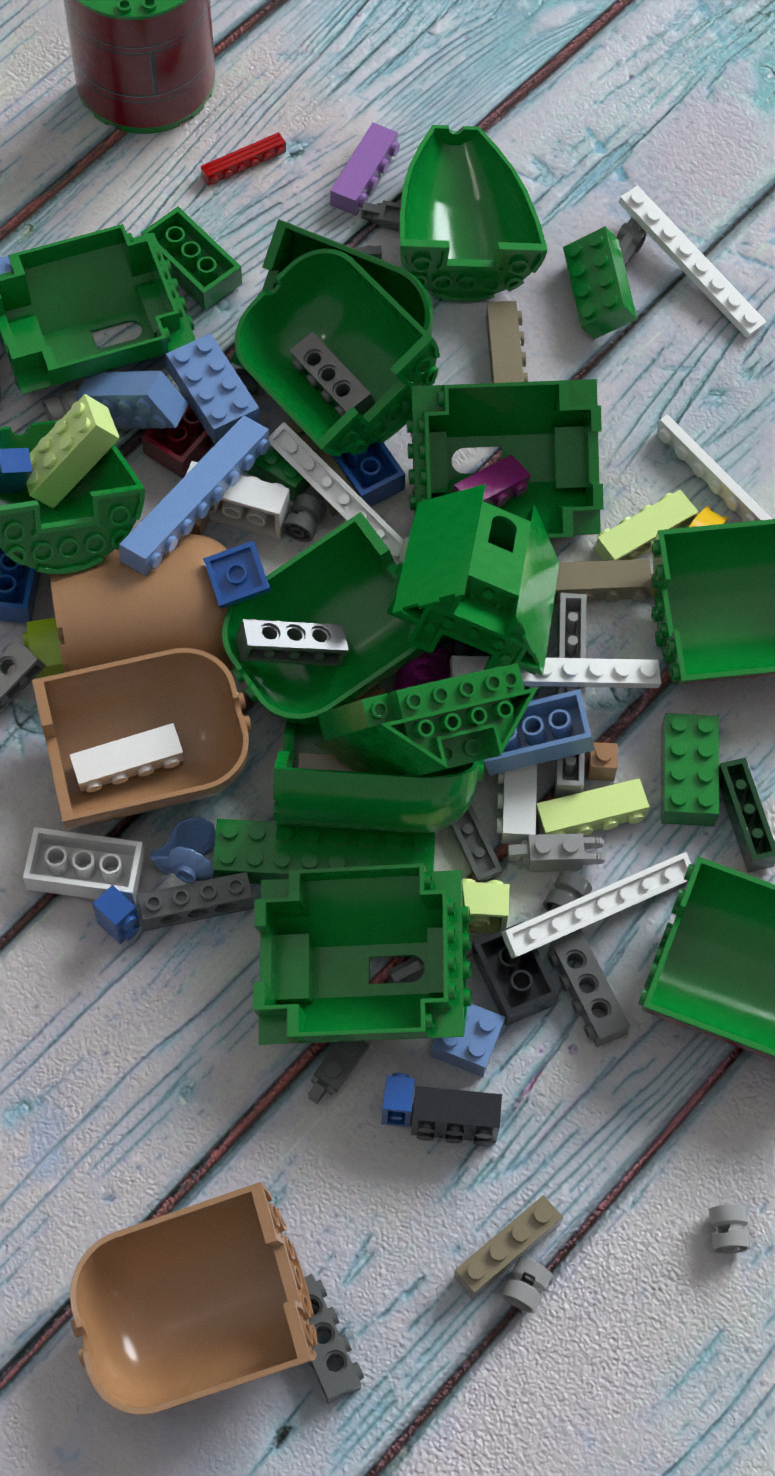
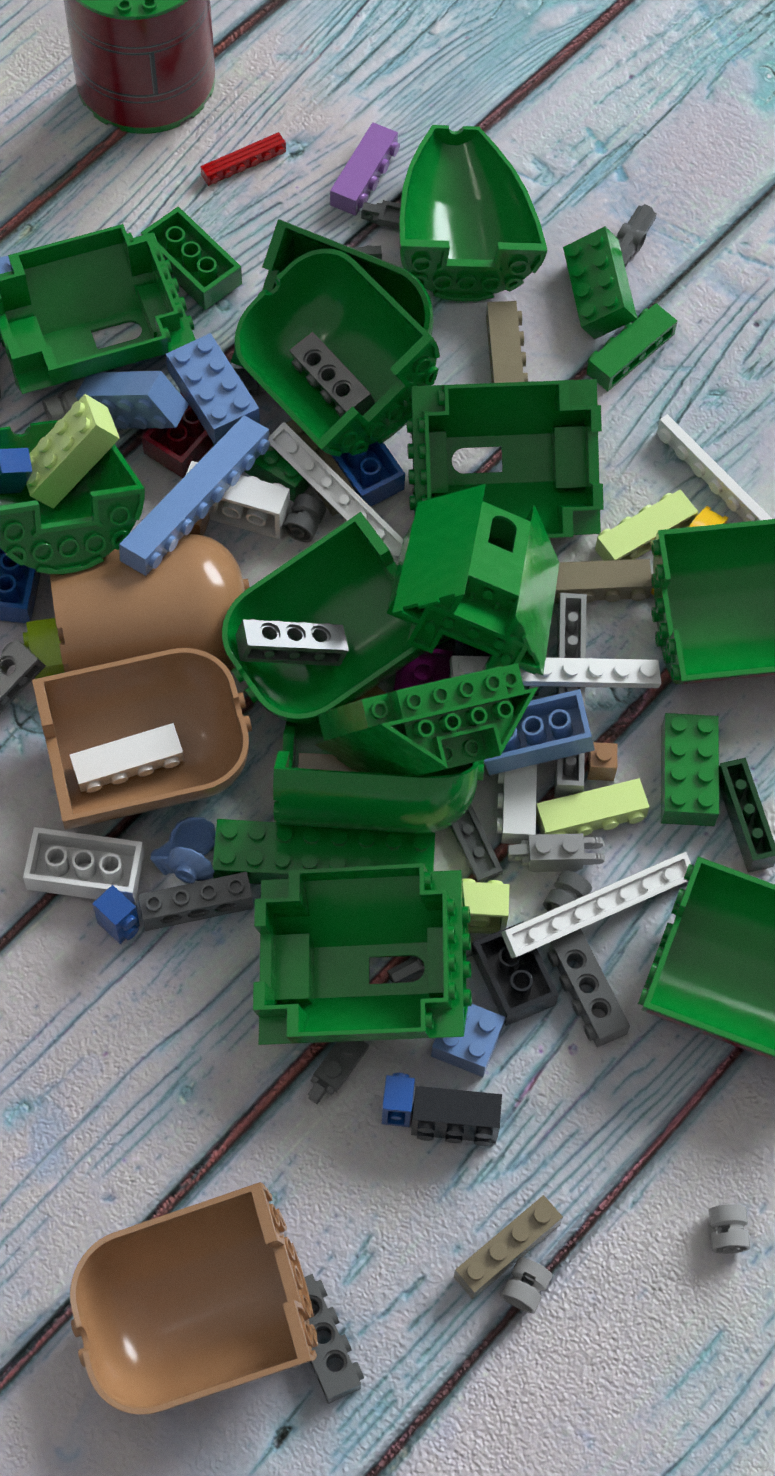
(237, 574): blue plate -> none
(502, 480): magenta brick -> none
(631, 346): none -> green brick
(692, 262): white plate -> none

